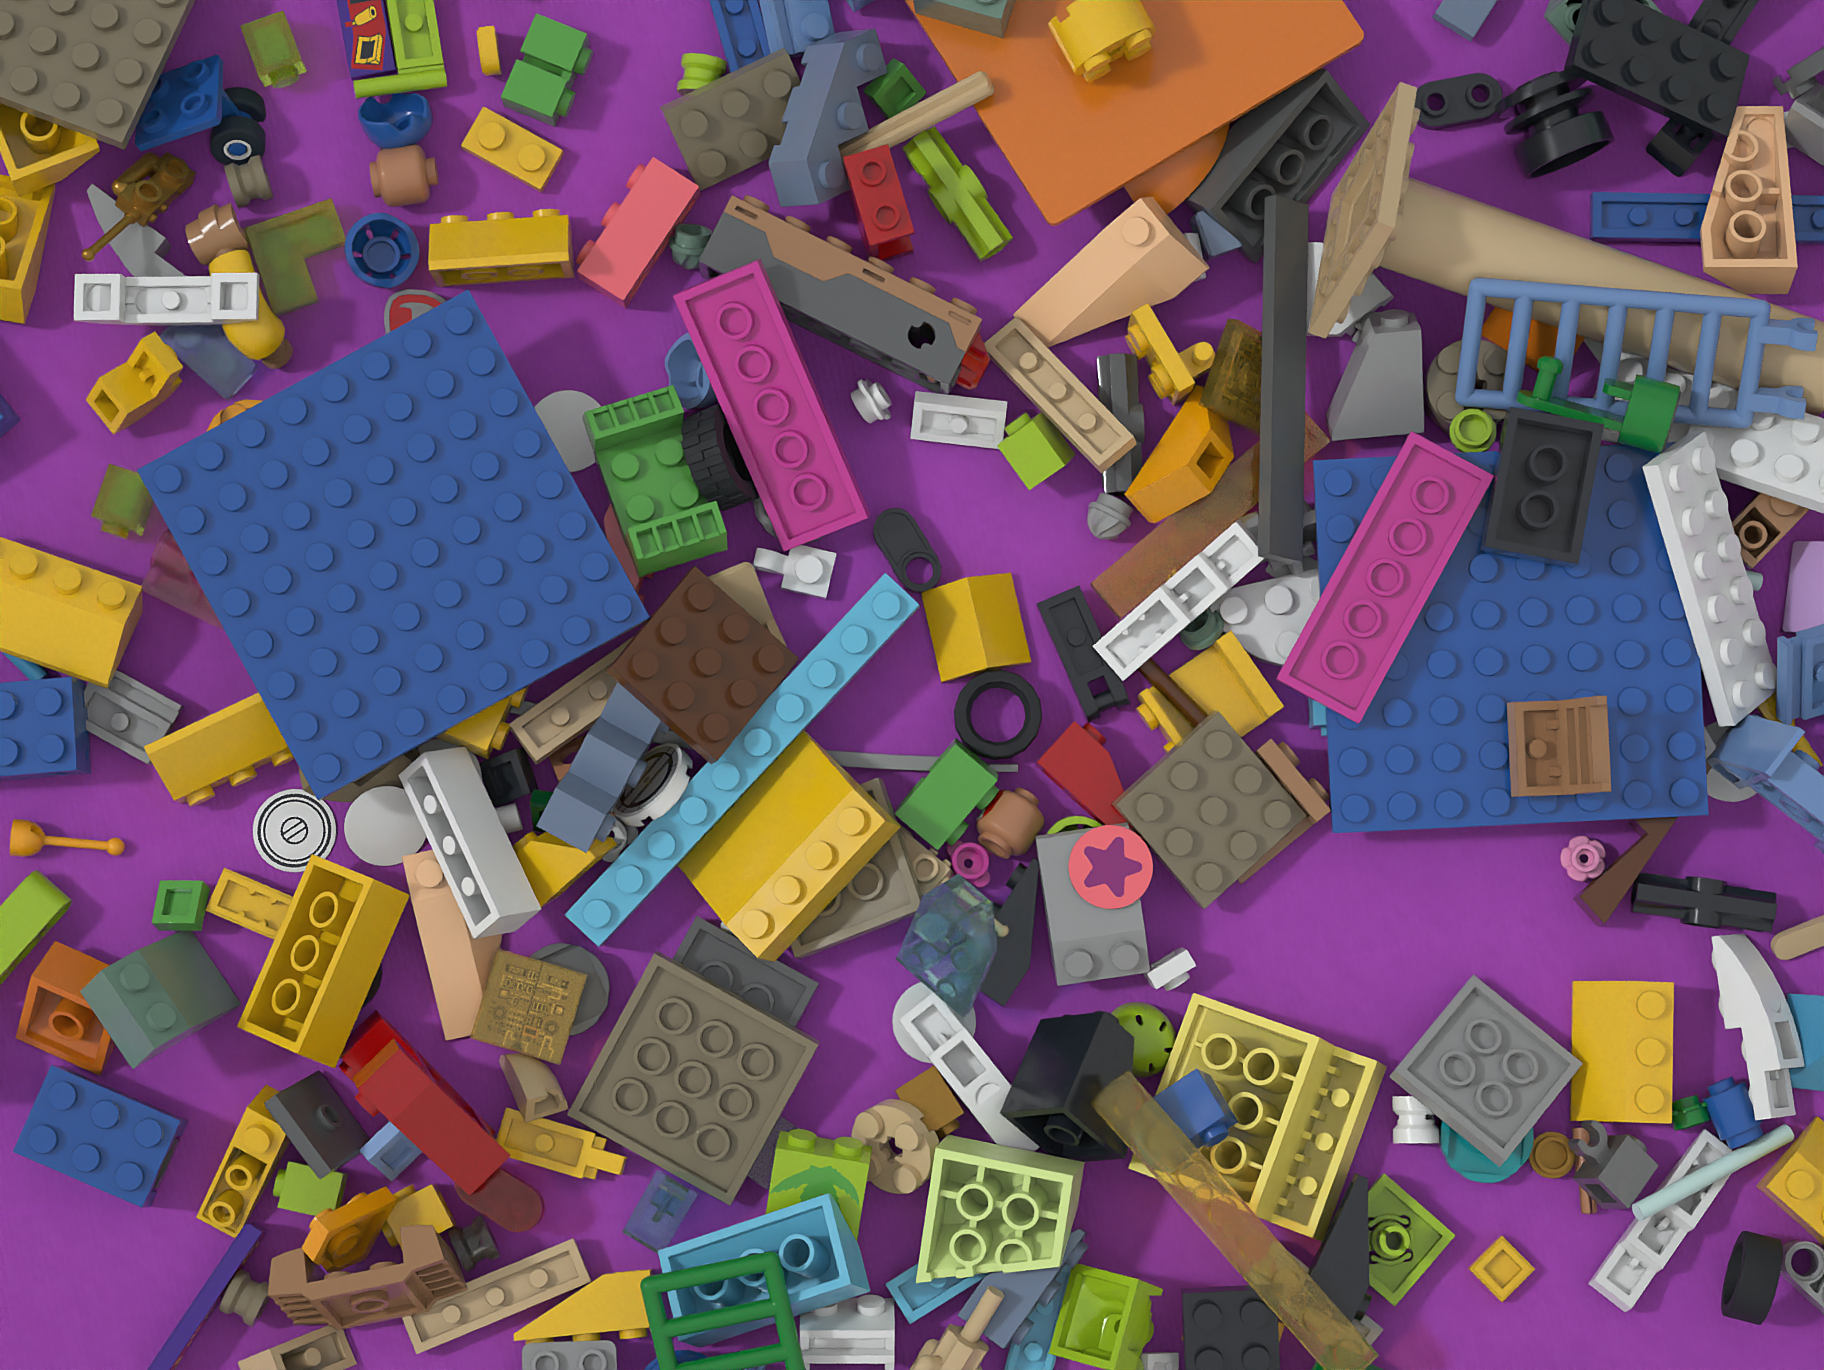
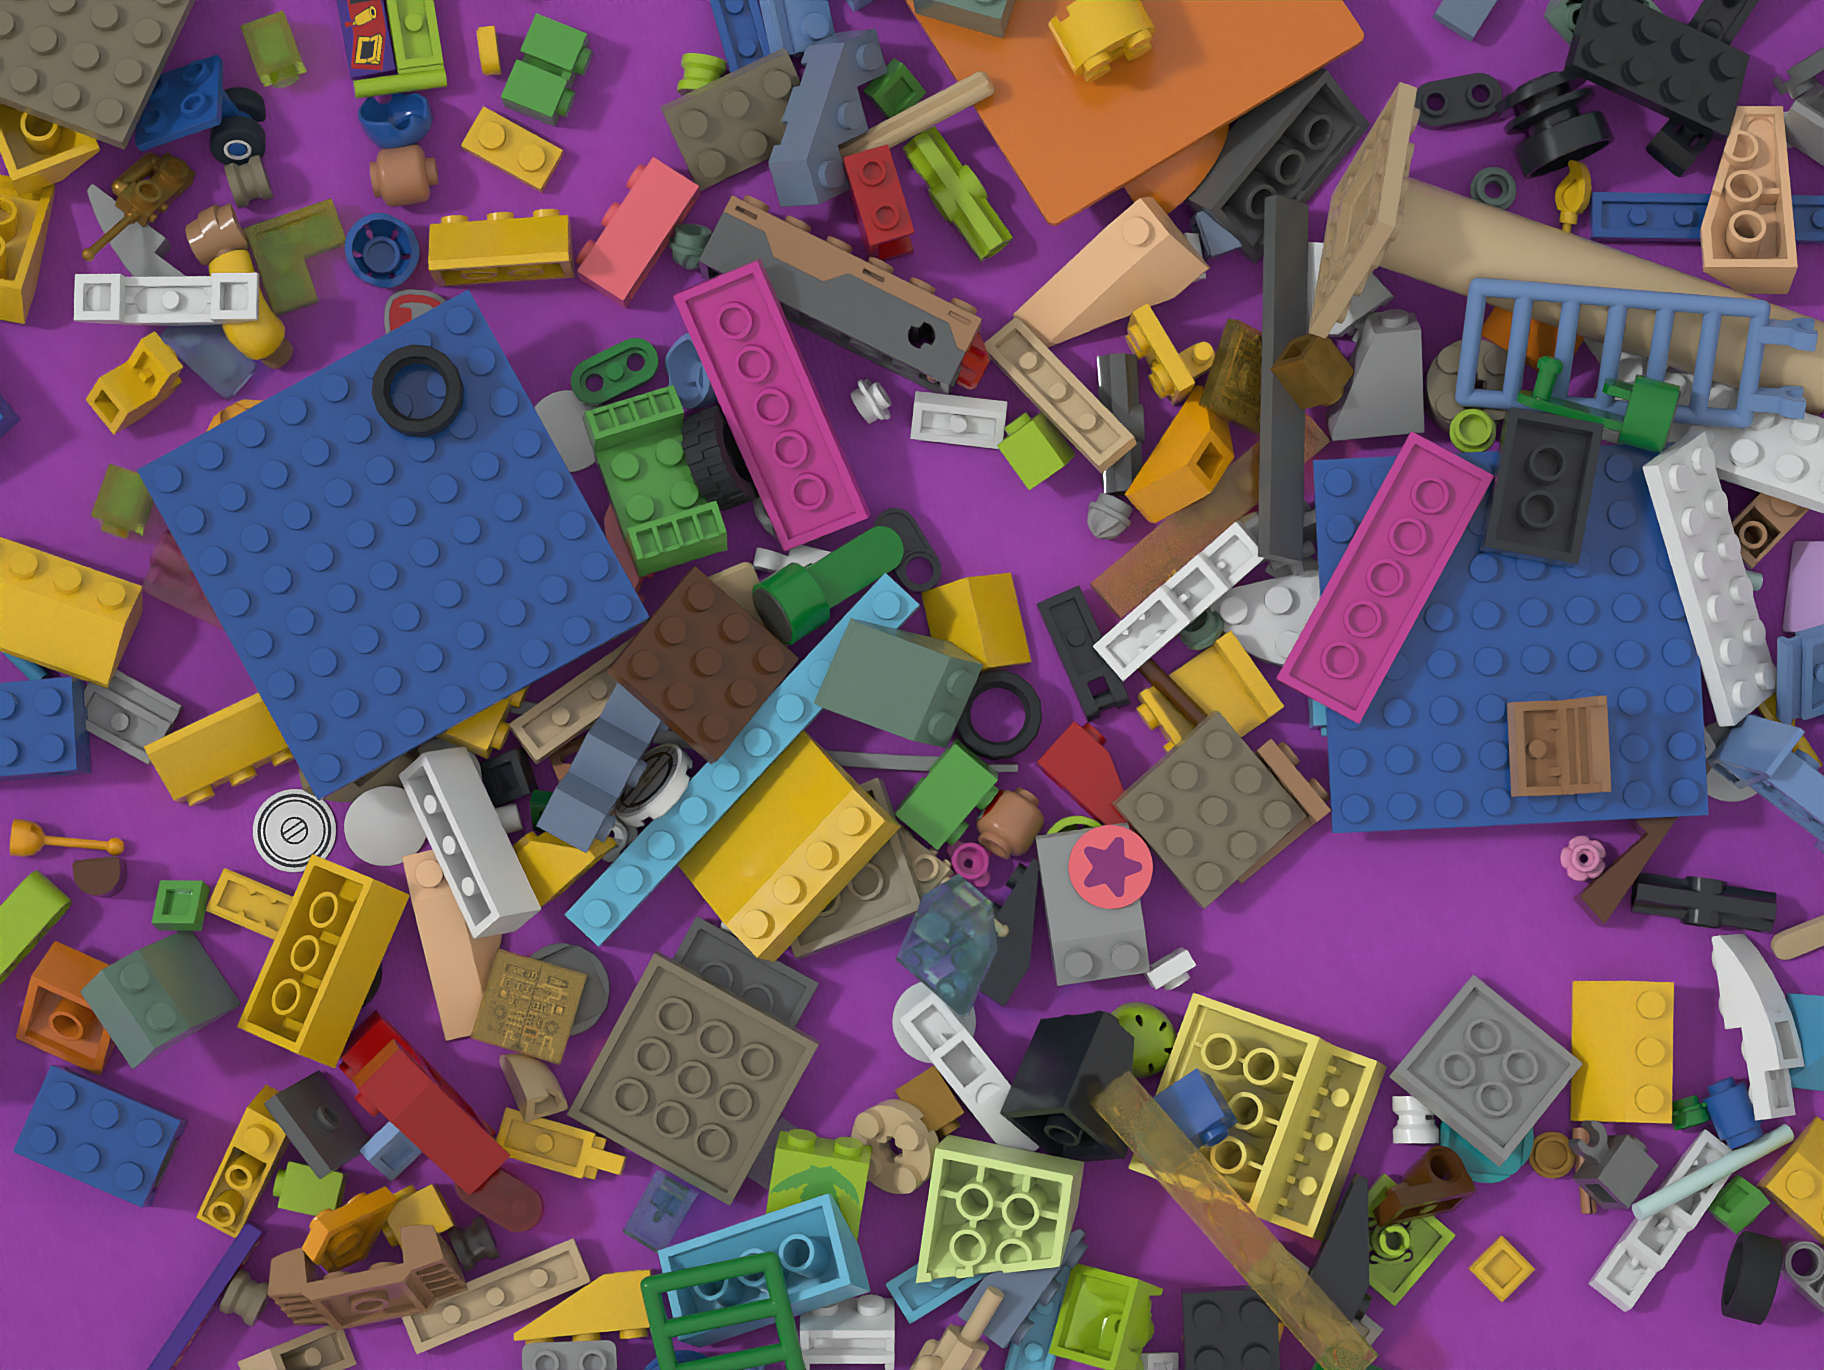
(100, 876): none -> reddish brown brick
(421, 355): none -> black tyre
(613, 370): none -> green plate
(801, 597): none -> green piece
(899, 682): none -> sand green slope
(1312, 371): none -> pearl gold brick
(1429, 1188): none -> reddish brown plate
(1495, 176): none -> sand green plate
(1573, 194): none -> yellow piece
(1738, 1204): none -> bright green plate

